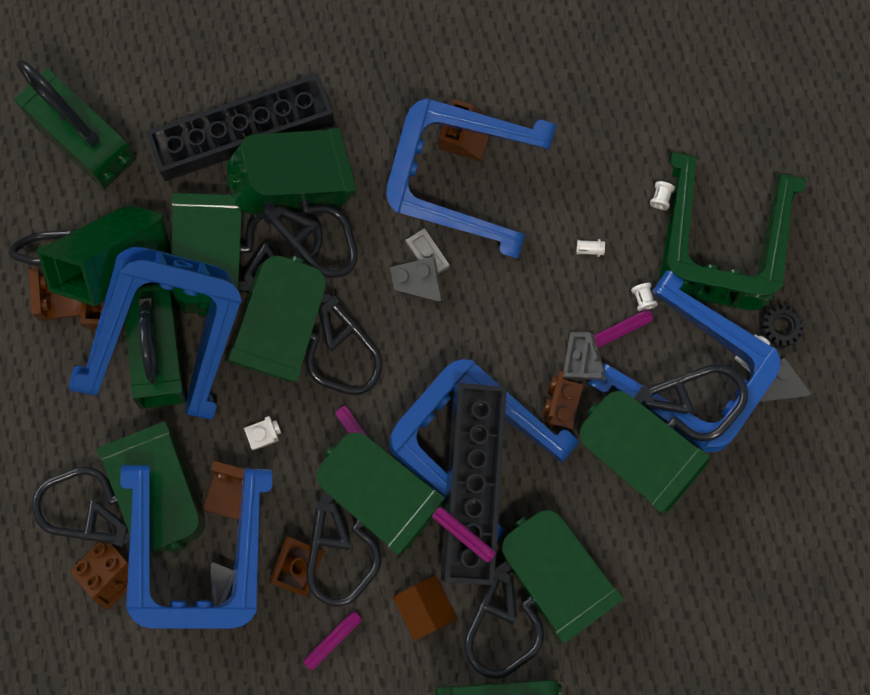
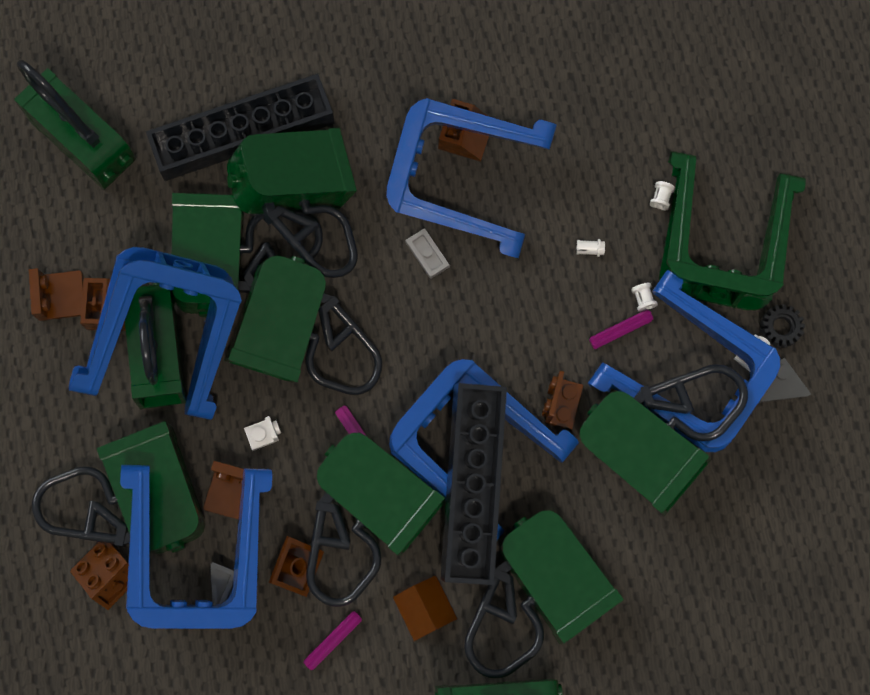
(84, 258): dark green piece -> none
(418, 279): dark grey wing -> none
(463, 534): magenta axle -> none
(583, 358): dark grey wing -> none

